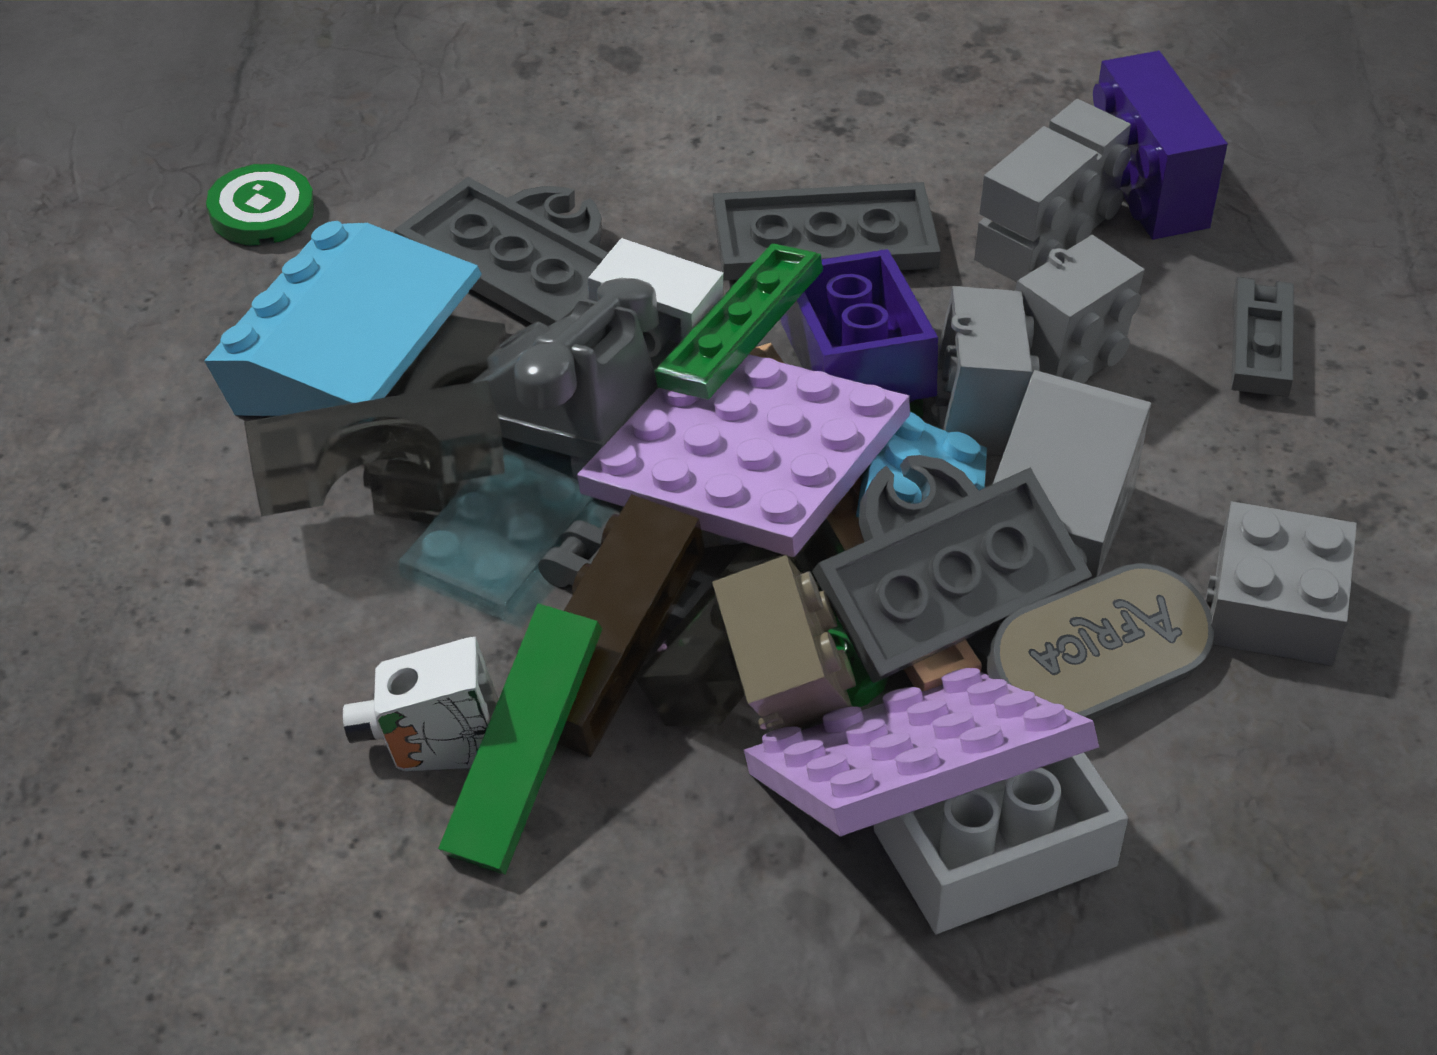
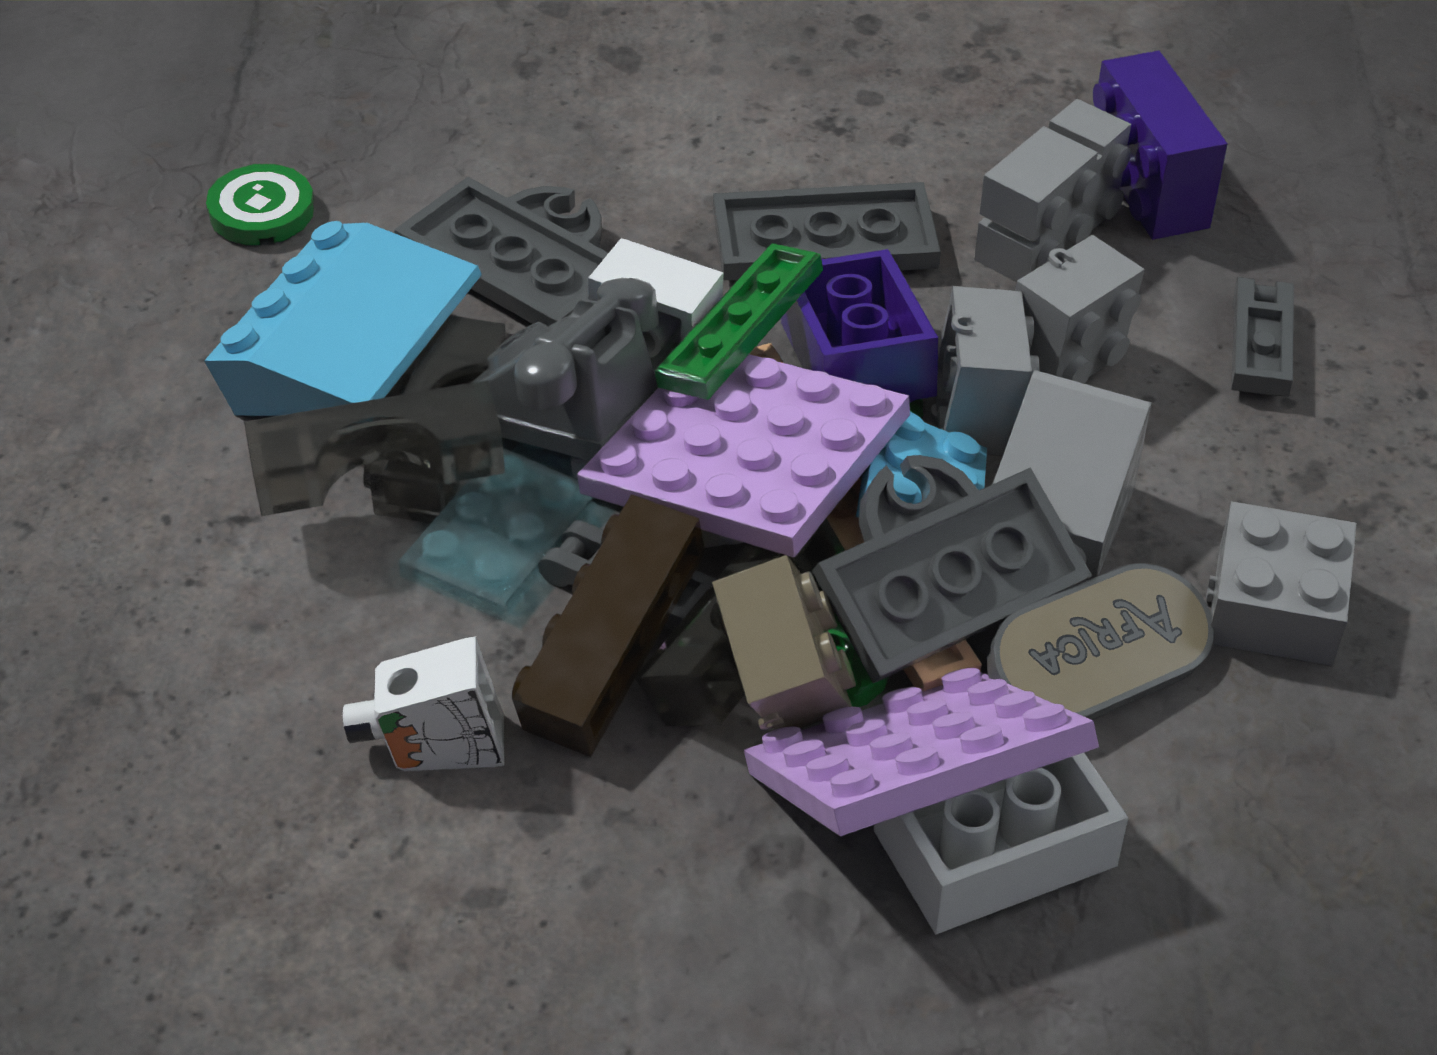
(520, 739): green tile -> none

